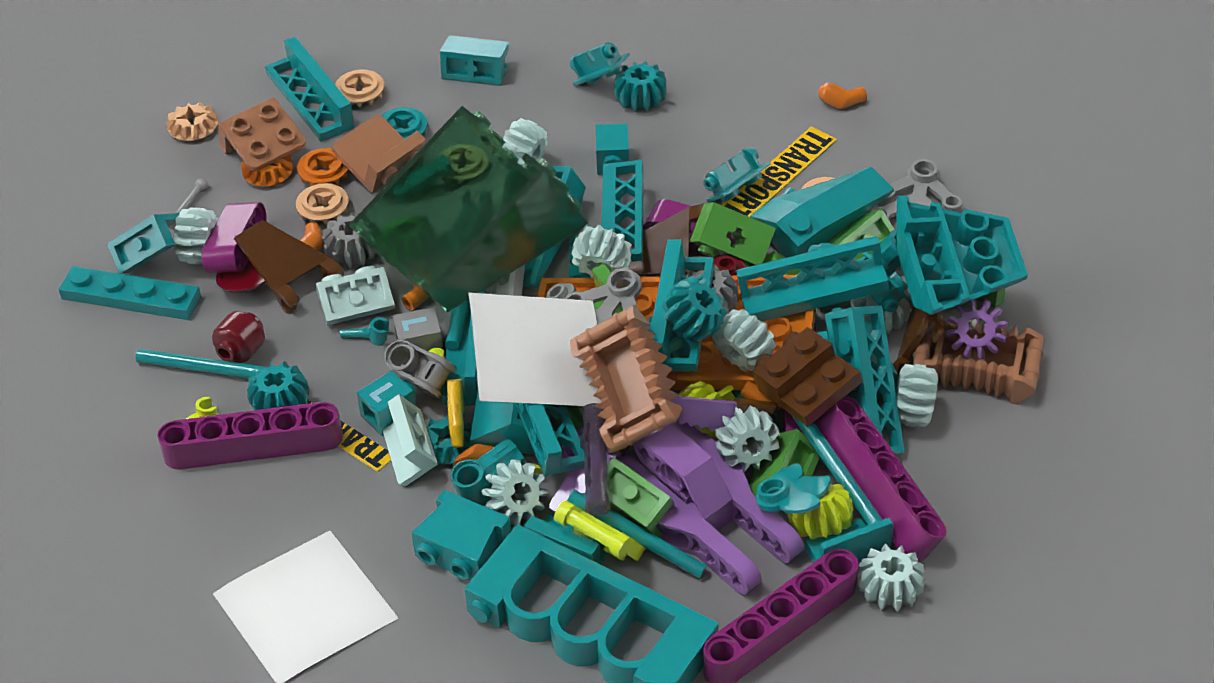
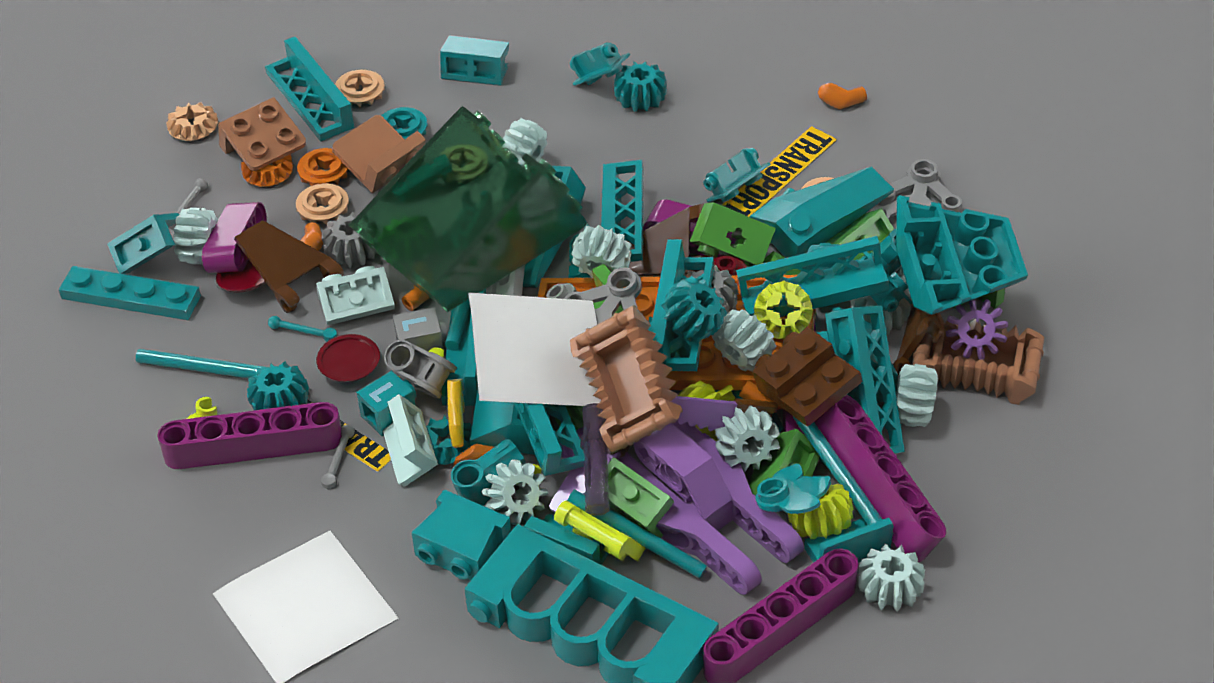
(238, 337): dark red head -> none
(275, 322): none -> teal hinge
(328, 480): none -> light grey hinge
(348, 357): none -> dark red piece
(376, 332): teal hand -> none
(611, 144): teal brick -> none
(795, 297): none -> neon yellow gear

